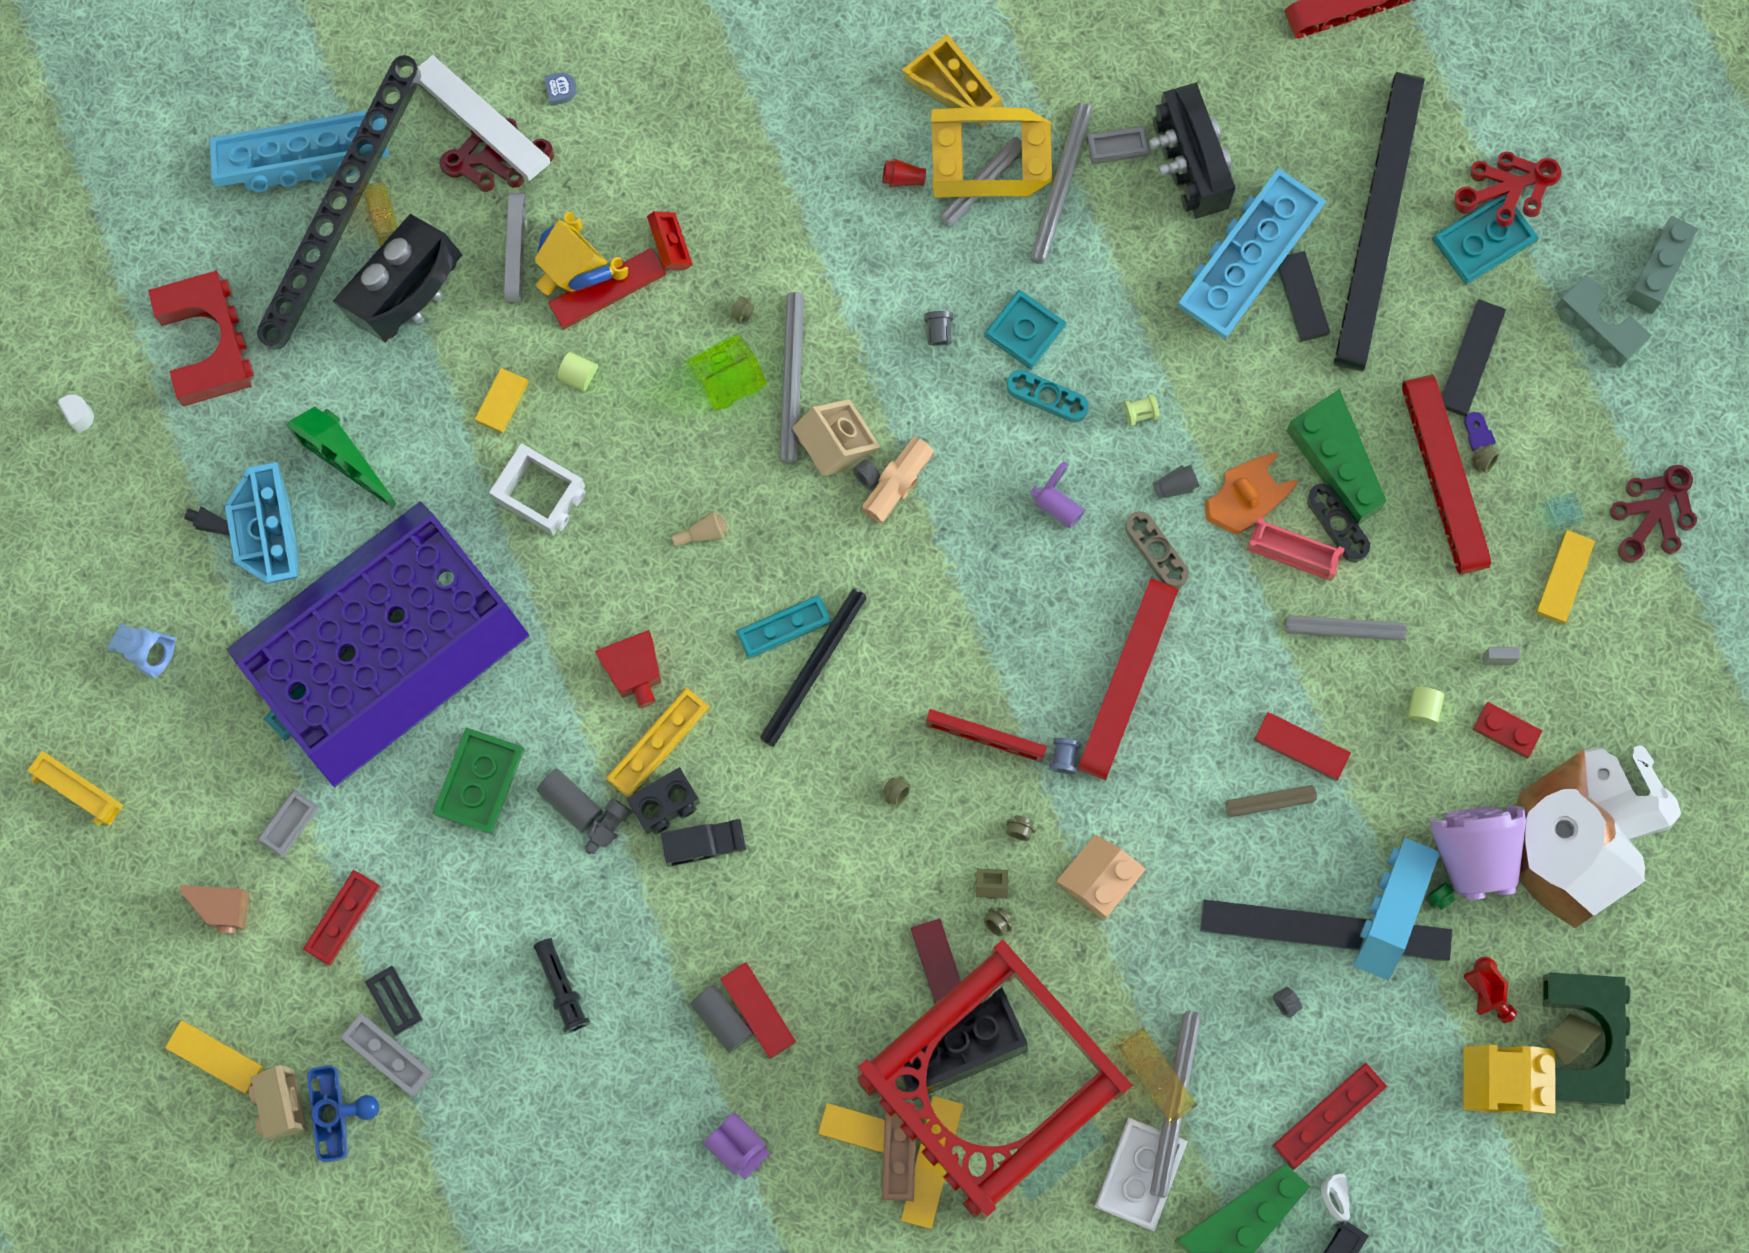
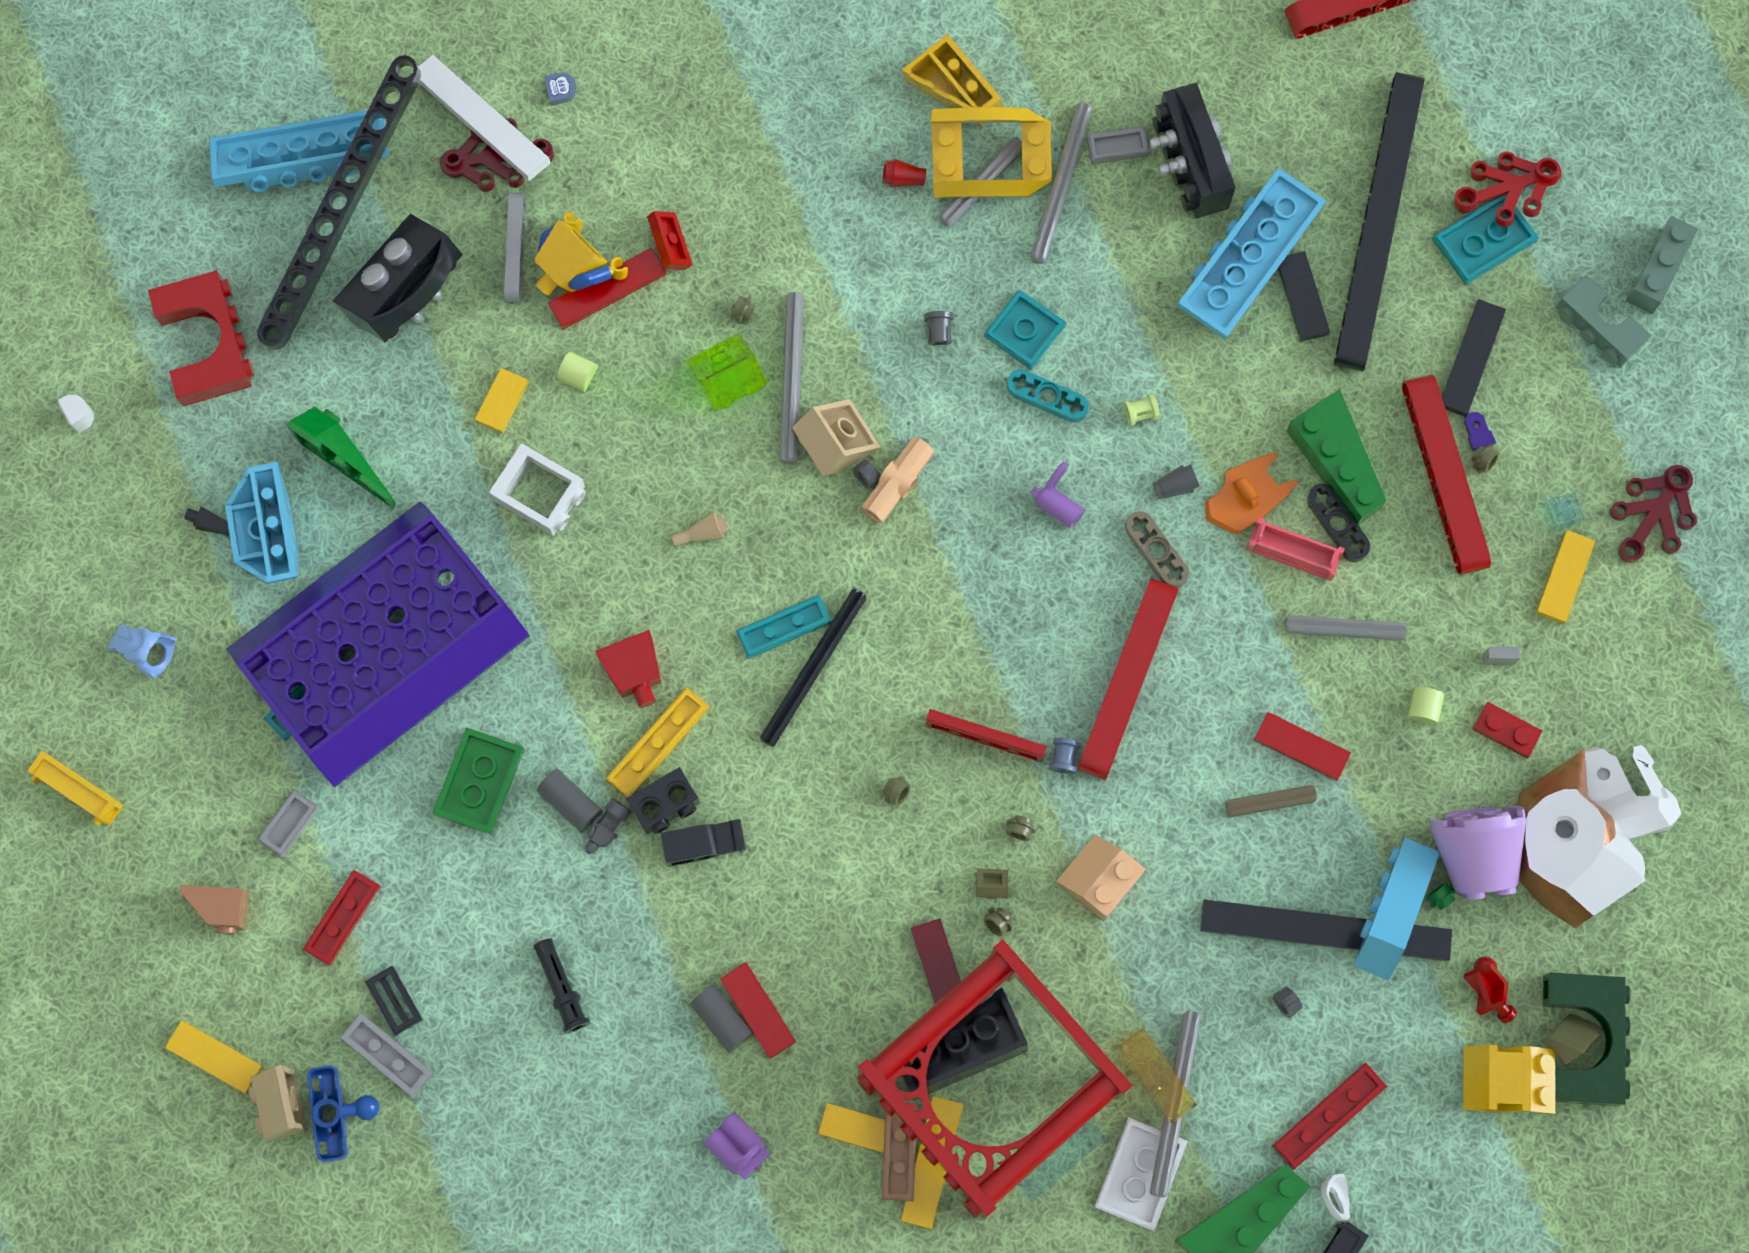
(380, 211): clear yellow brick -> none

